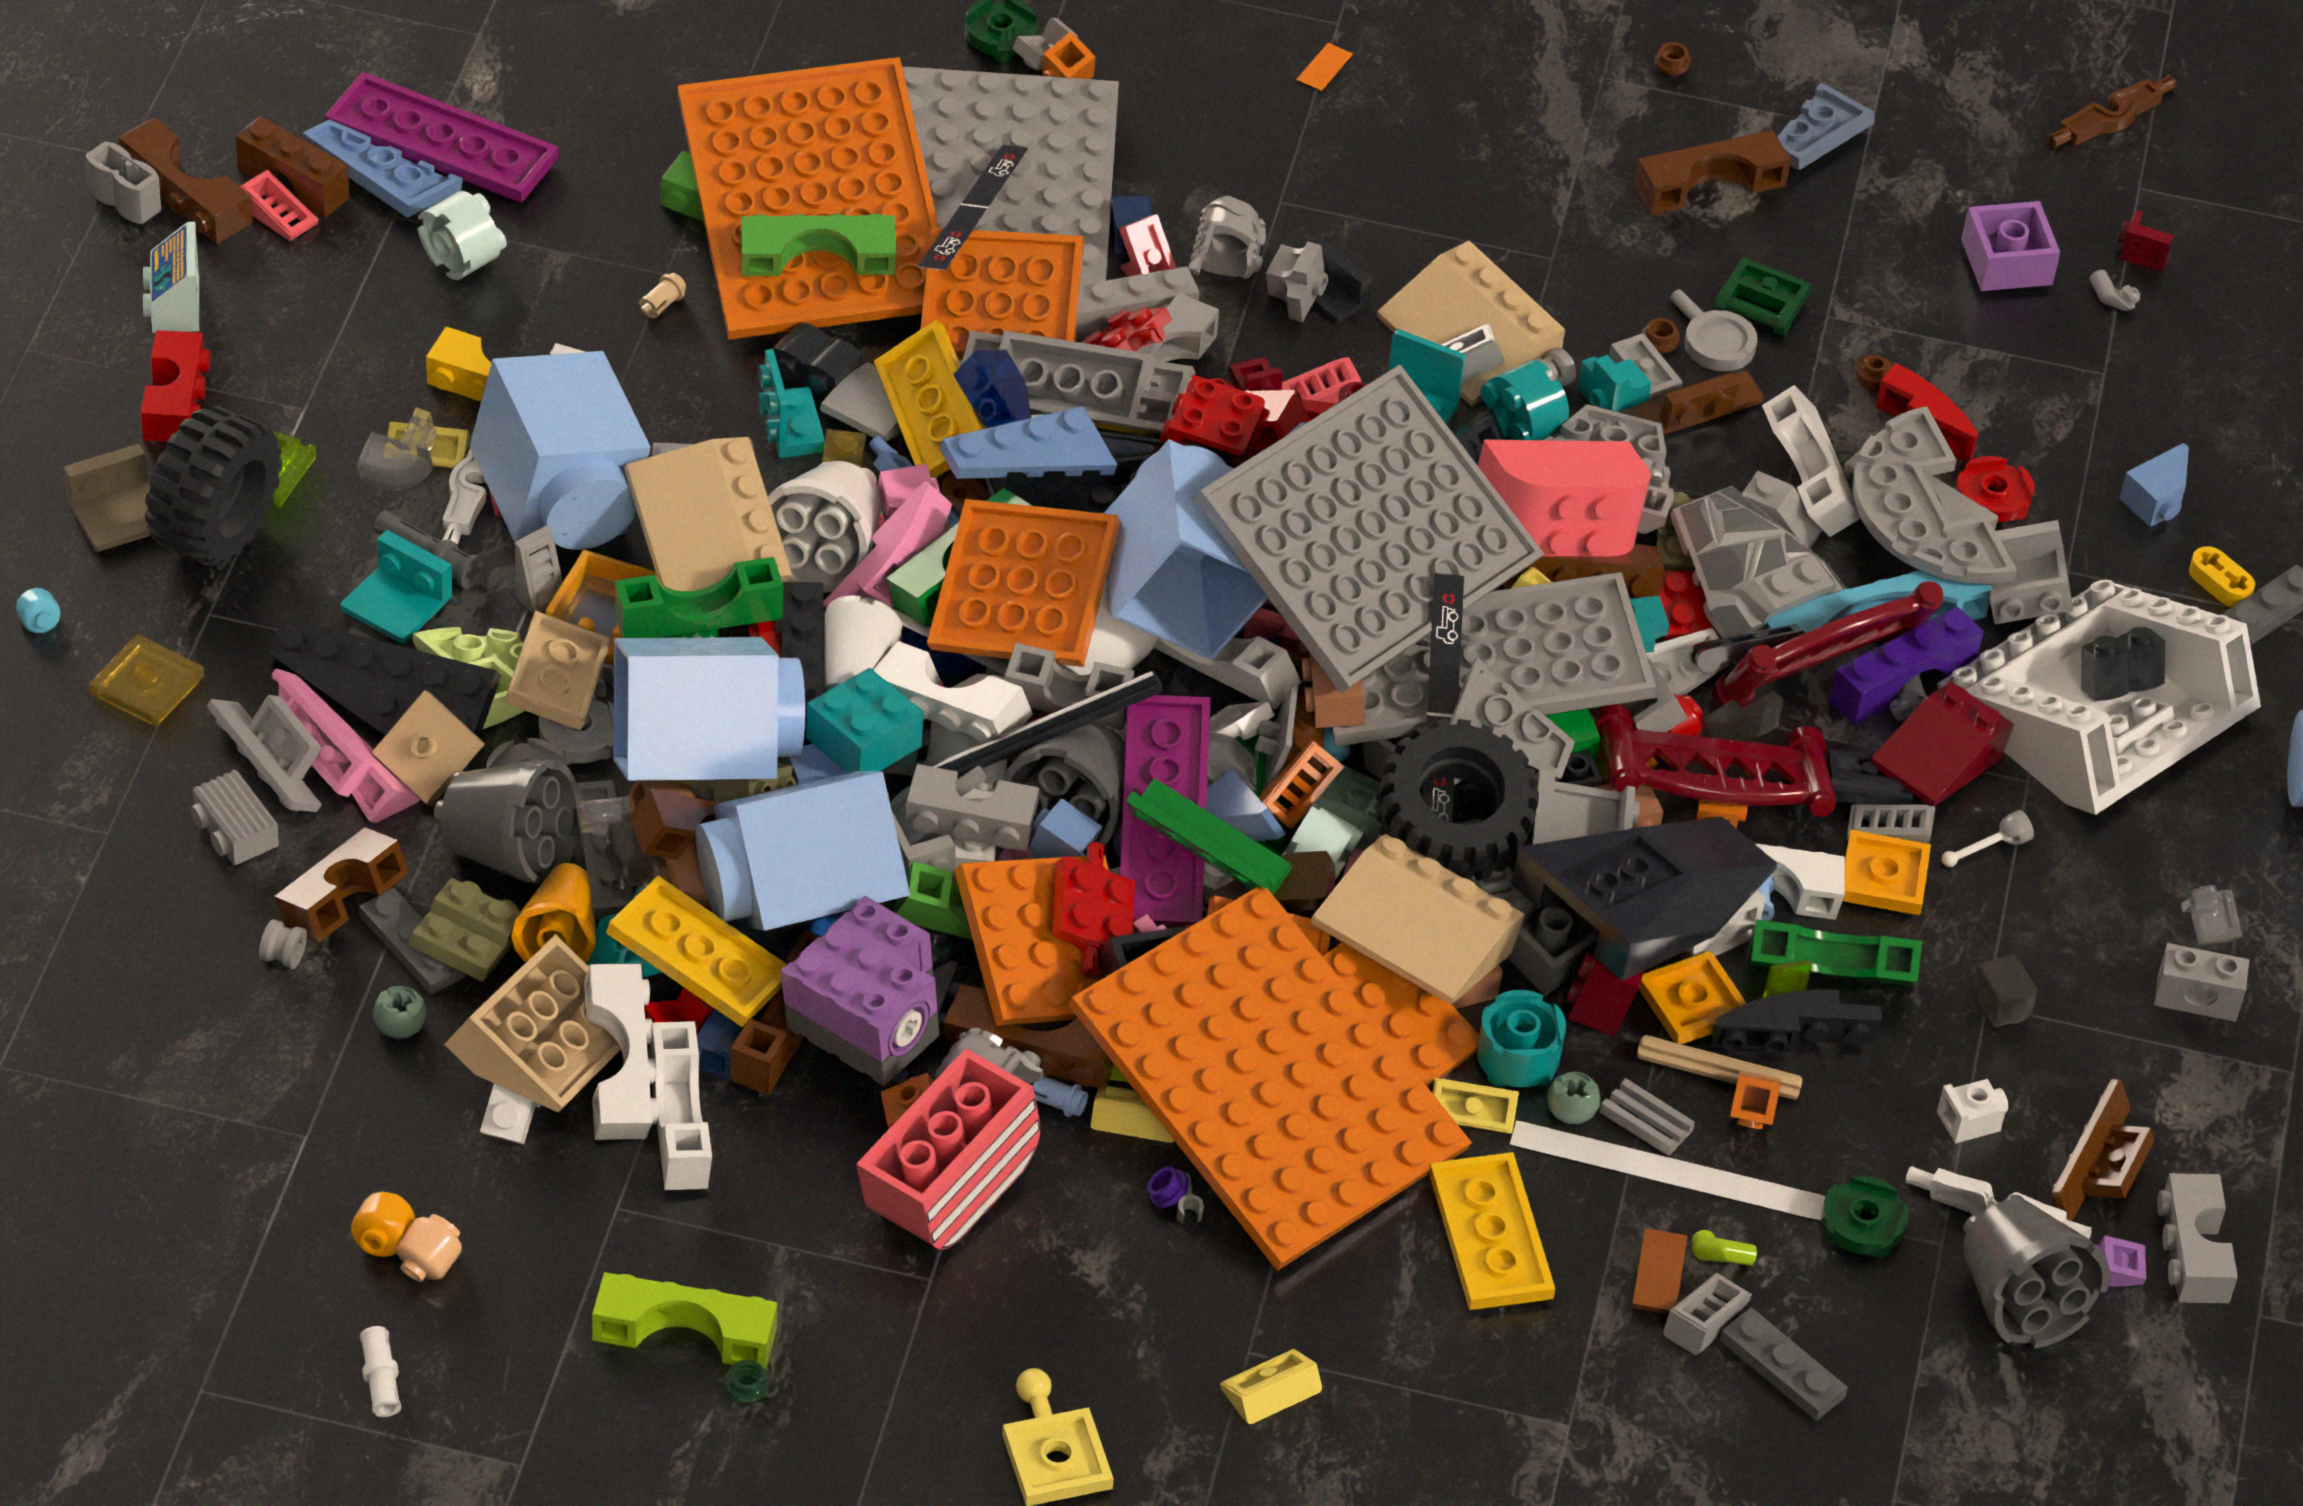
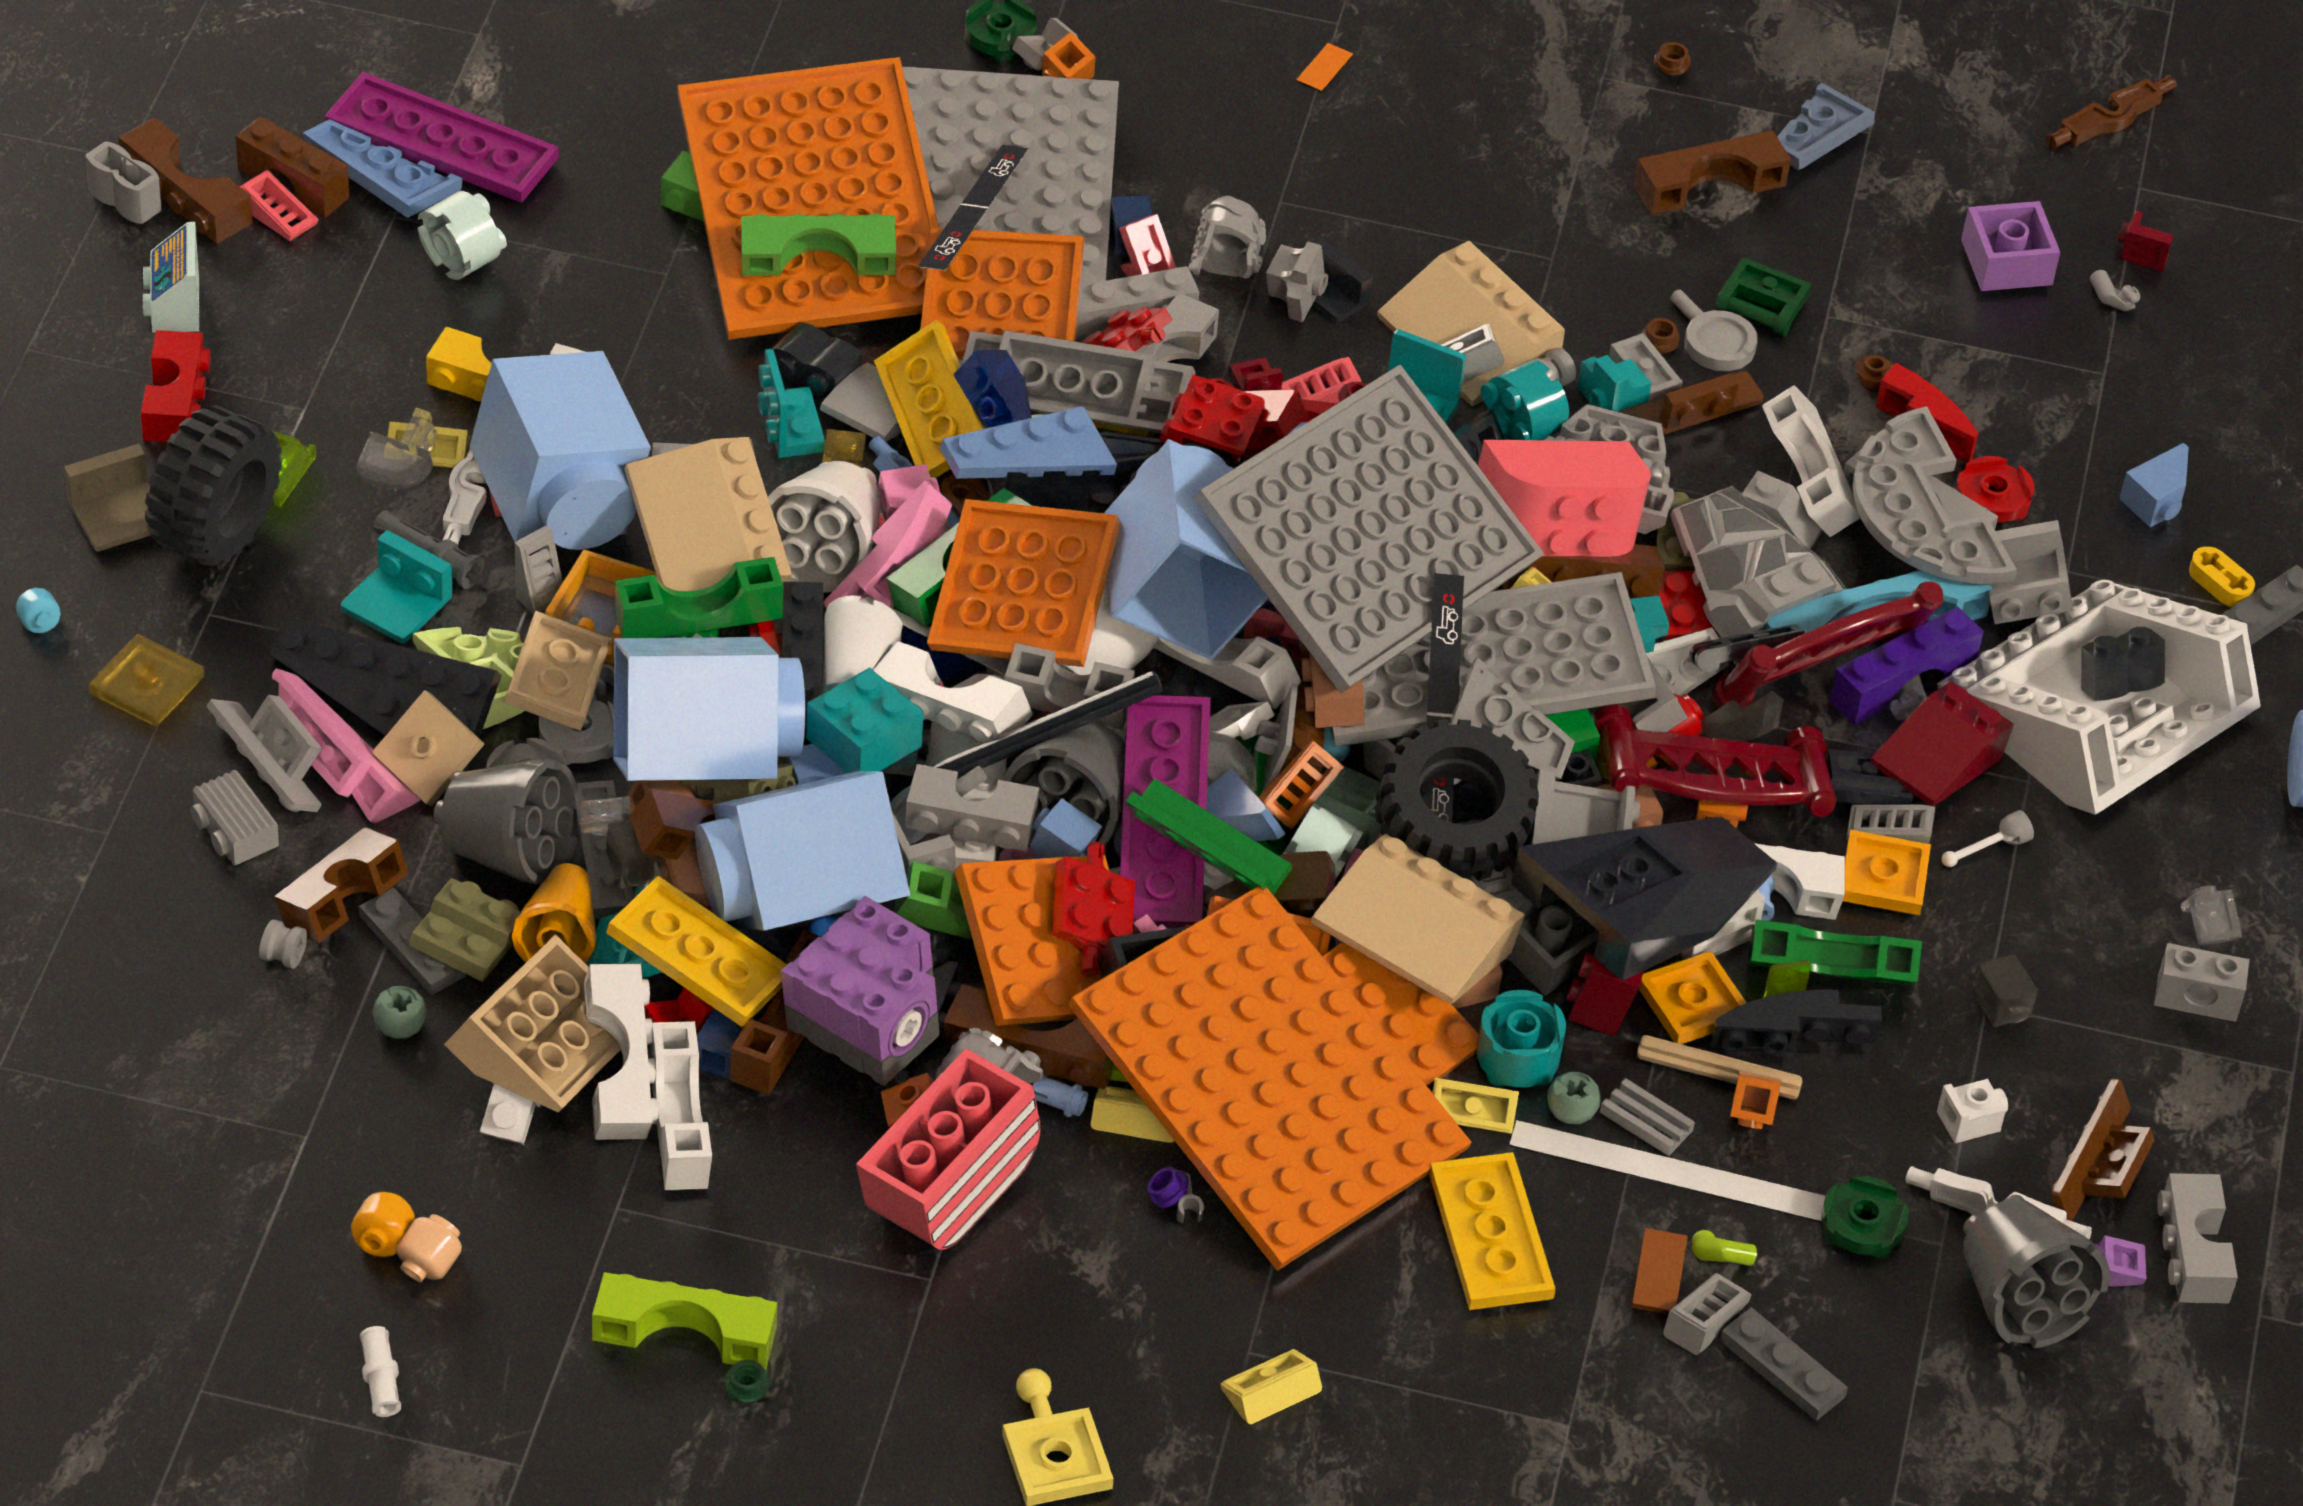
(670, 289): tan pin -> none

